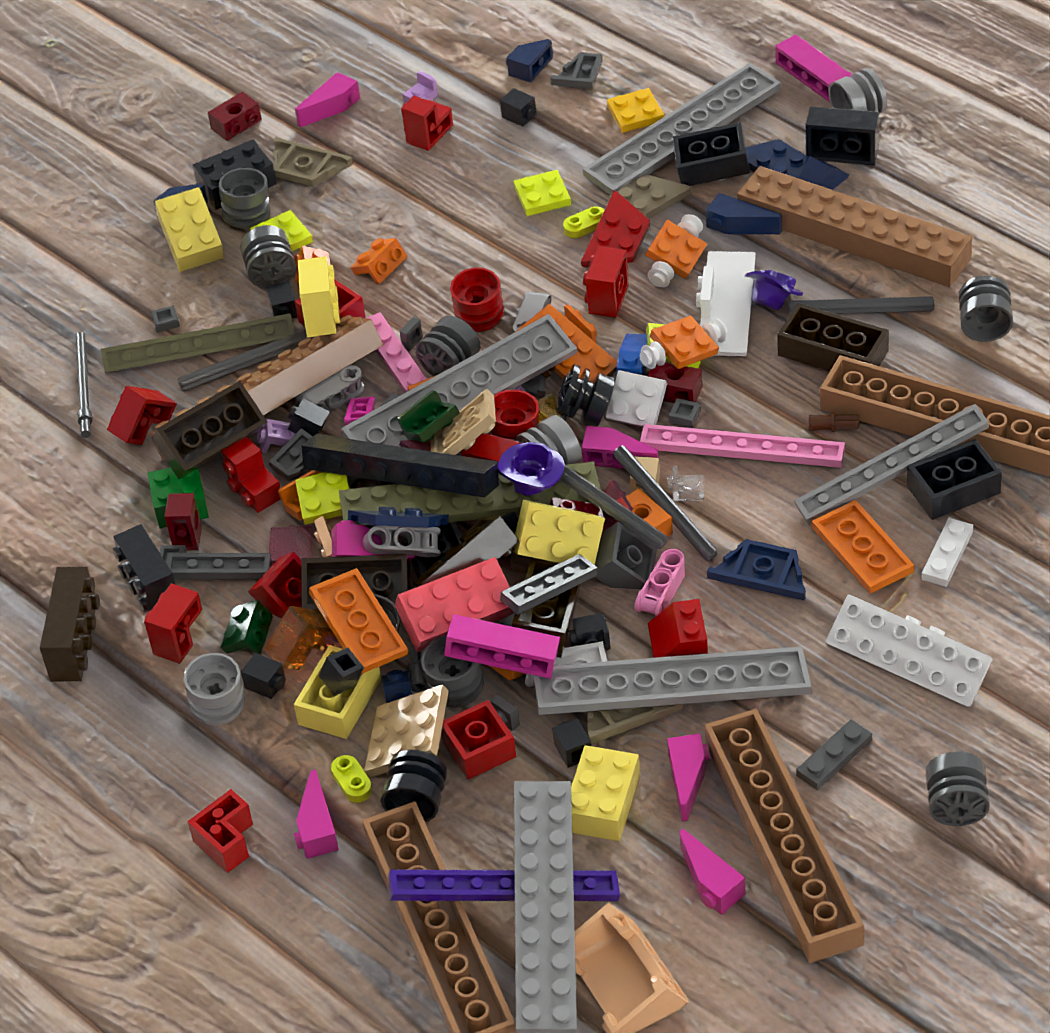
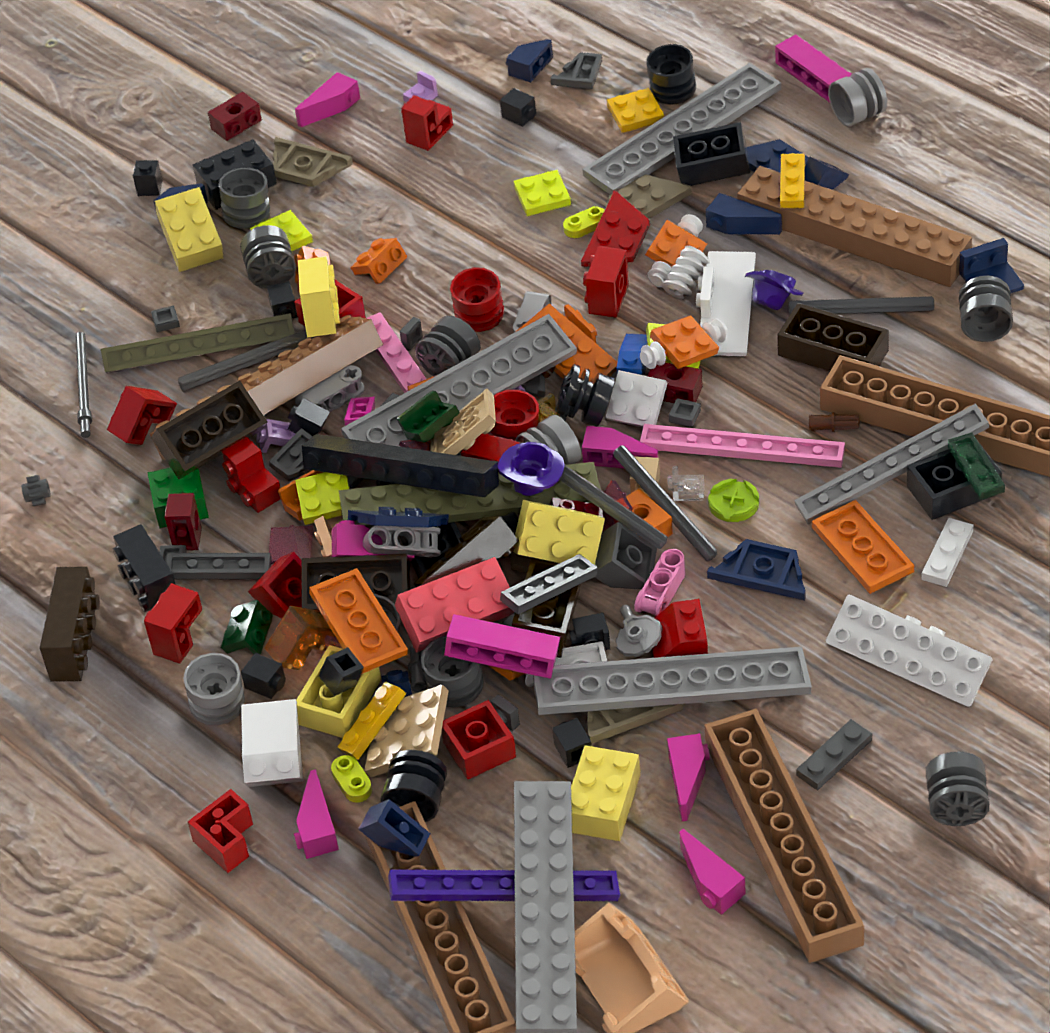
(36, 490): none -> dark grey gear
(147, 178): none -> black brick
(271, 743): none -> white slope
(371, 720): none -> yellow plate
(394, 829): none -> dark blue slope
(639, 633): none -> light grey piece
(671, 73): none -> black wheel
(684, 271): none -> white piece
(733, 500): none -> lime tile
(792, 180): none -> yellow plate
(842, 135): black brick -> none
(976, 466): none -> clear green plate
(989, 260): none -> dark blue bracket

